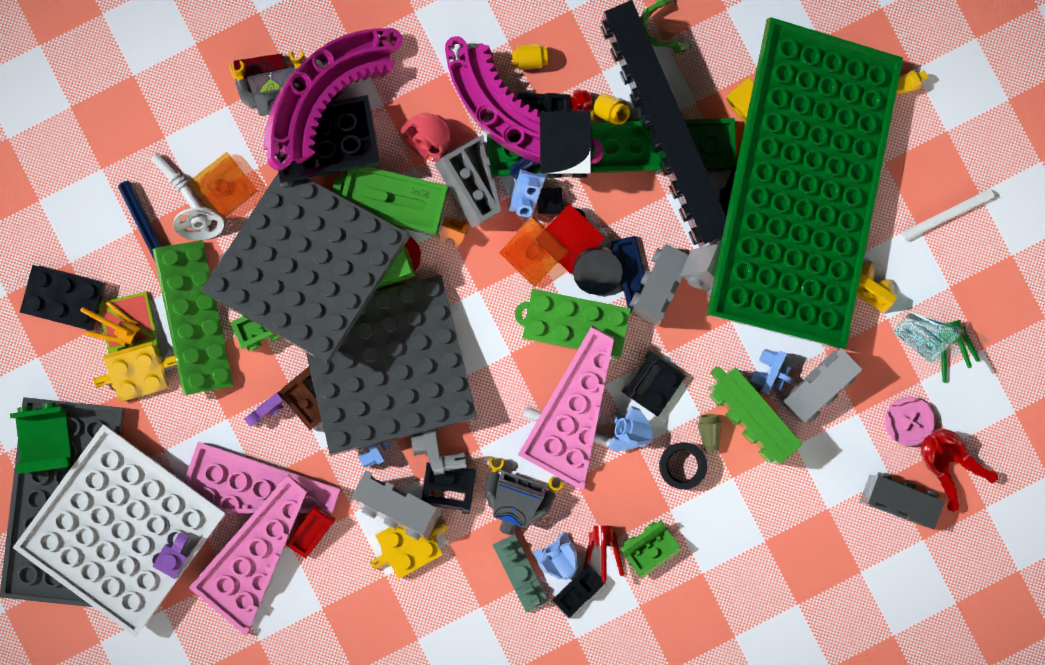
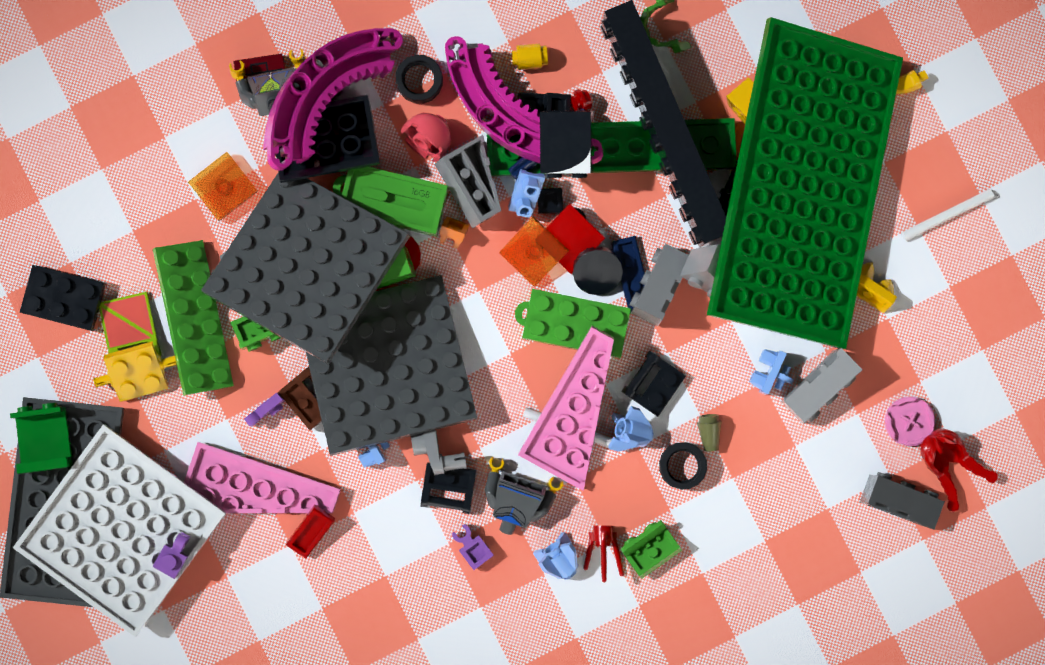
(125, 332): light orange plant -> none
(139, 215): dark blue axle -> none
(198, 217): white dish -> none
(243, 568): bright pink wing -> none
(395, 507): light grey wedge -> none
(406, 553): yellow plate -> none
(418, 98): none -> black tyre
(474, 550): none -> medium lavender plate
(520, 573): sand green plate -> none
(578, 591): black slope -> none
(611, 109): yellow brick -> none
(753, 414): bright green piece -> none
(926, 335): clear light blue wing -> none
(963, 336): green plant -> none

